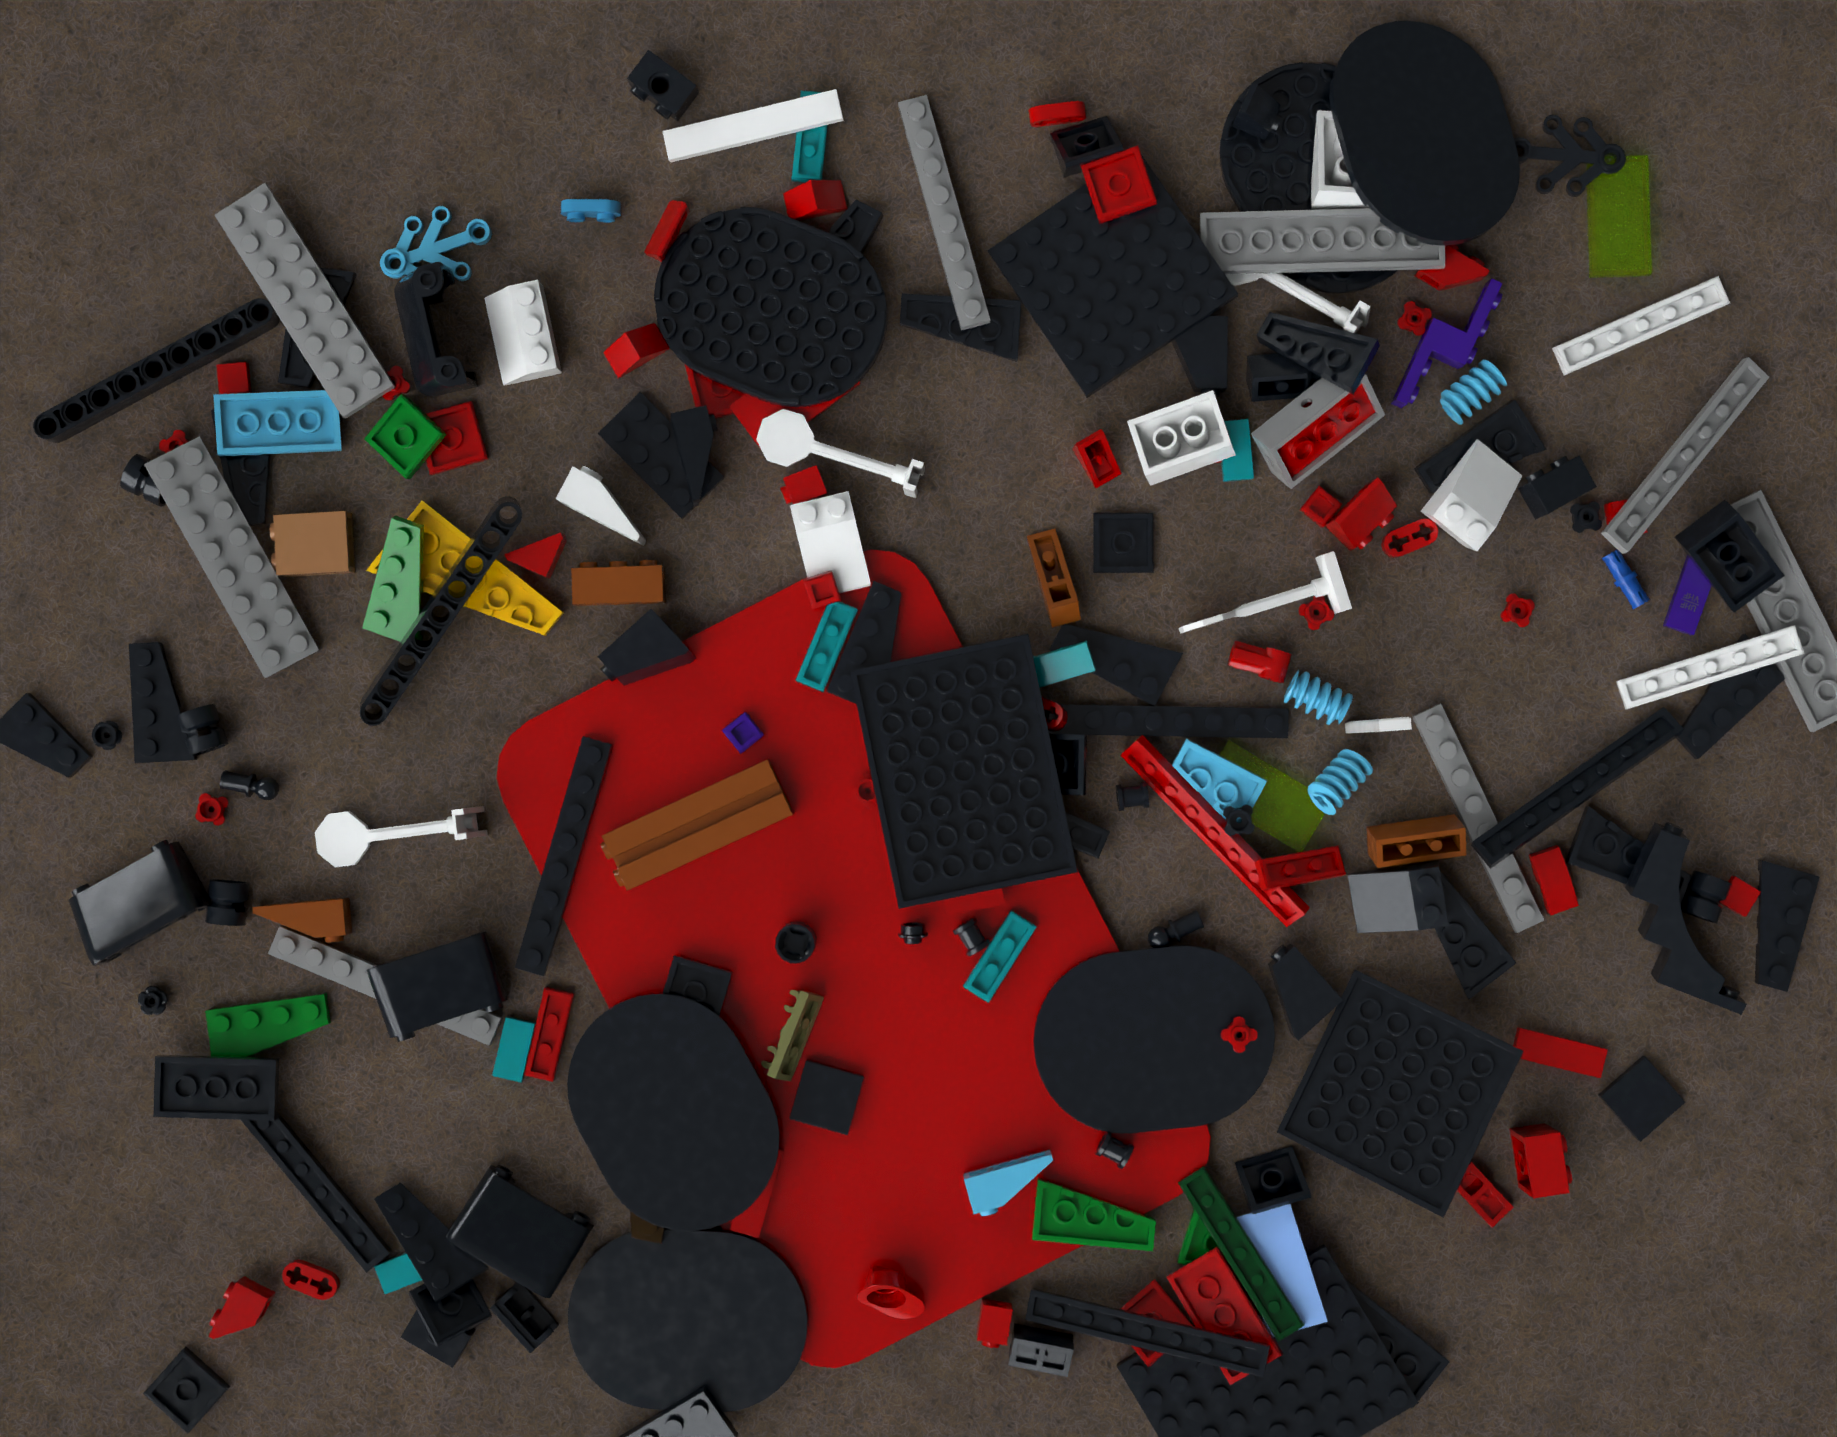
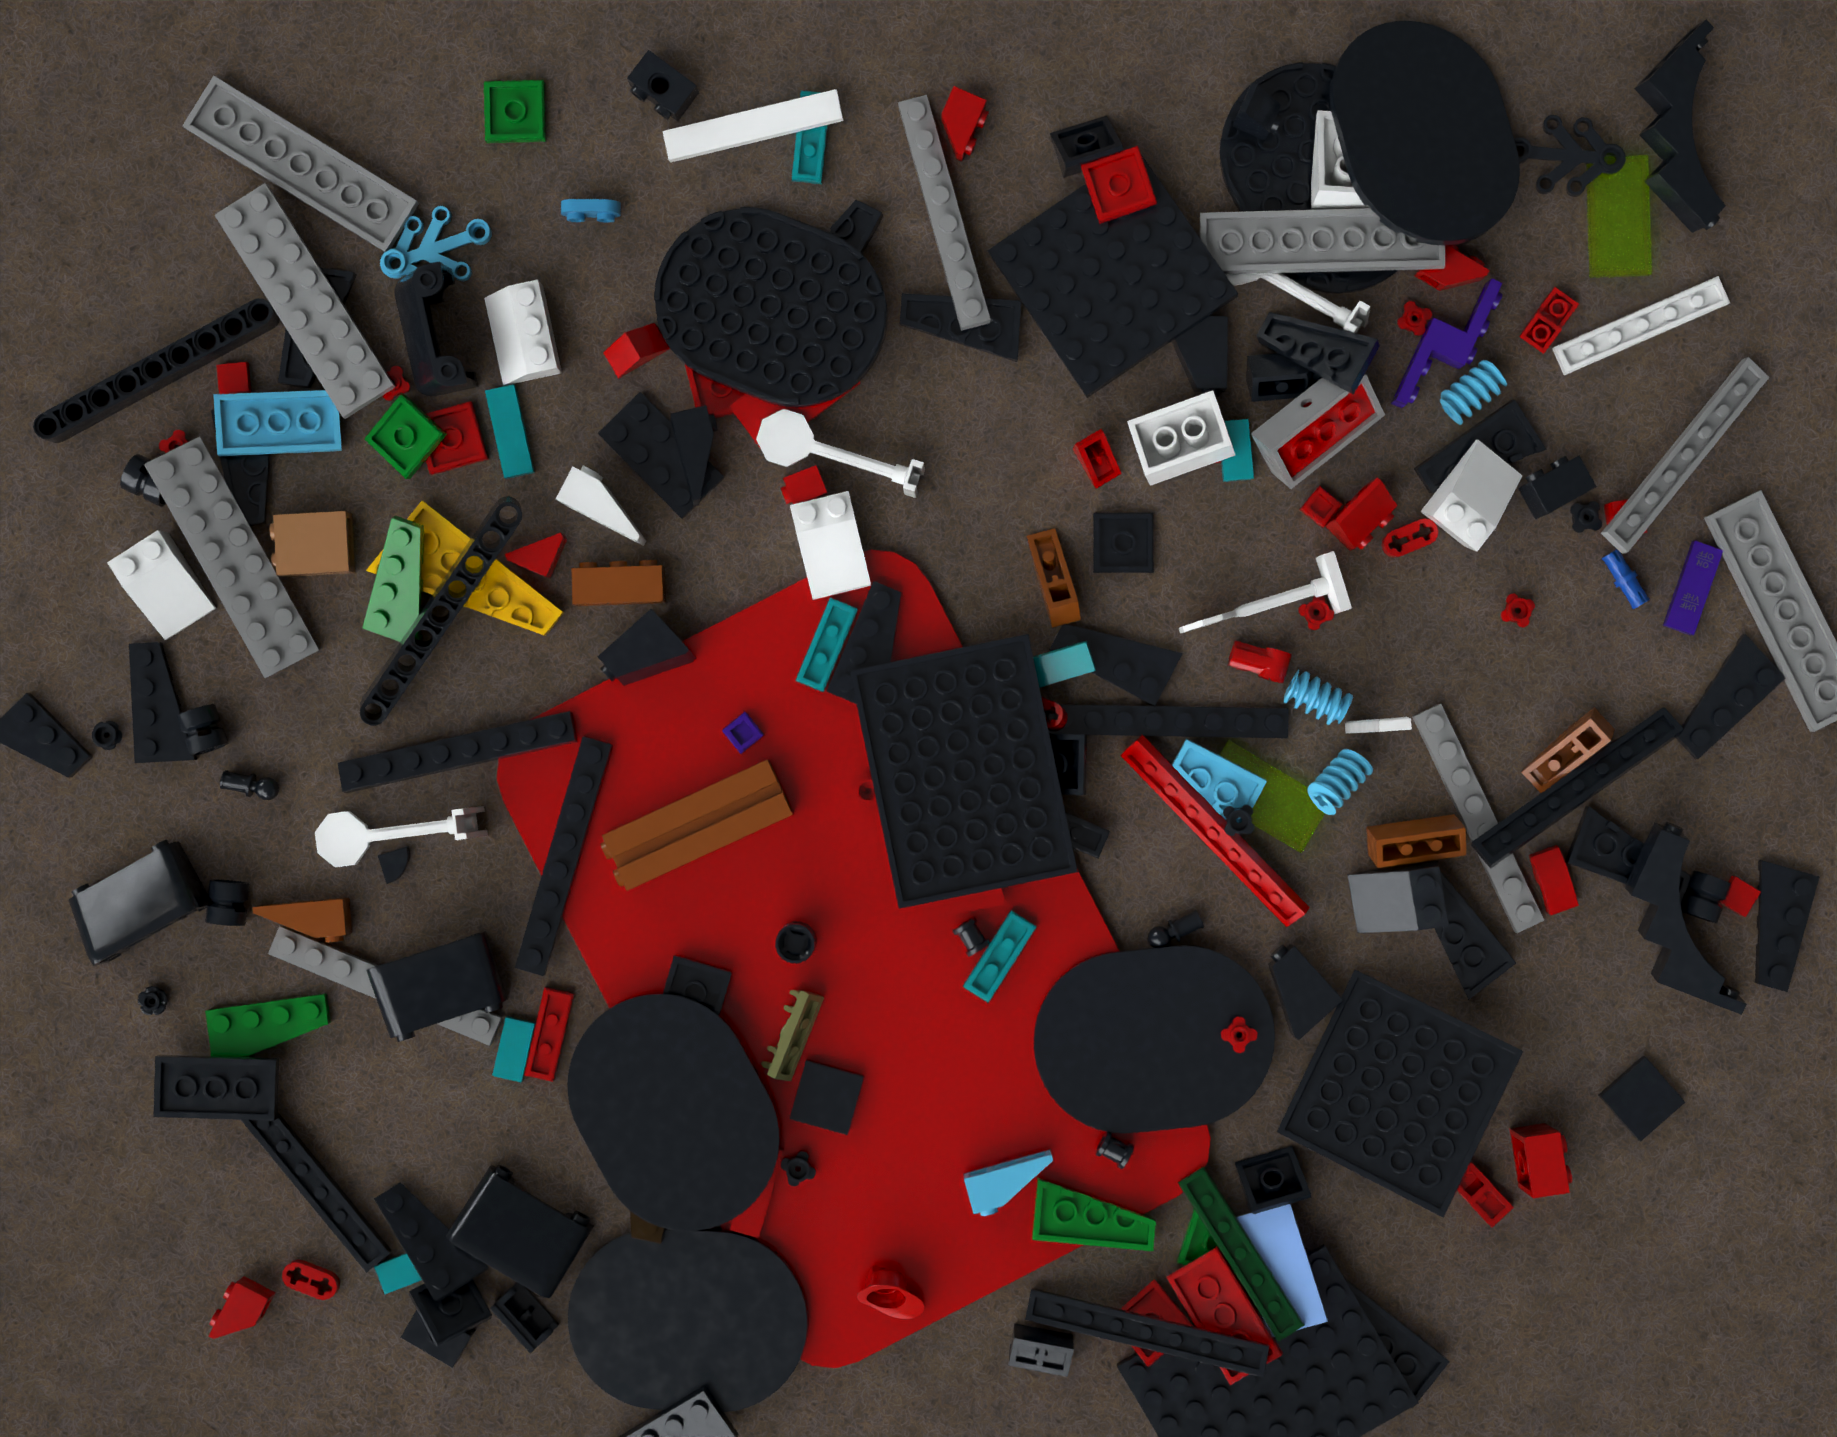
(162, 584): none -> white slope
(186, 1389): black tile -> none
(203, 813): red plate -> none
(300, 164): none -> light grey plate
(394, 863): none -> black tile
(457, 752): none -> black plate
(509, 431): none -> teal tile
(514, 111): none -> green tile
(667, 229): red slope -> none
(806, 1171): none -> black plate
(815, 199): red slope -> none
(822, 589): red tile -> none
(912, 932): black plate -> none
(961, 118): none -> red slope
(994, 1323): red brick -> none
(1057, 113): red beam -> none
(1132, 796): black bush -> none
(1300, 868): red tile -> none
(1548, 320): none -> red slope
(1560, 1052): red tile -> none
(1569, 750): none -> dark orange slope
(1670, 93): none -> black arch
(1710, 667): white tile -> none
(1729, 555): black slope -> none

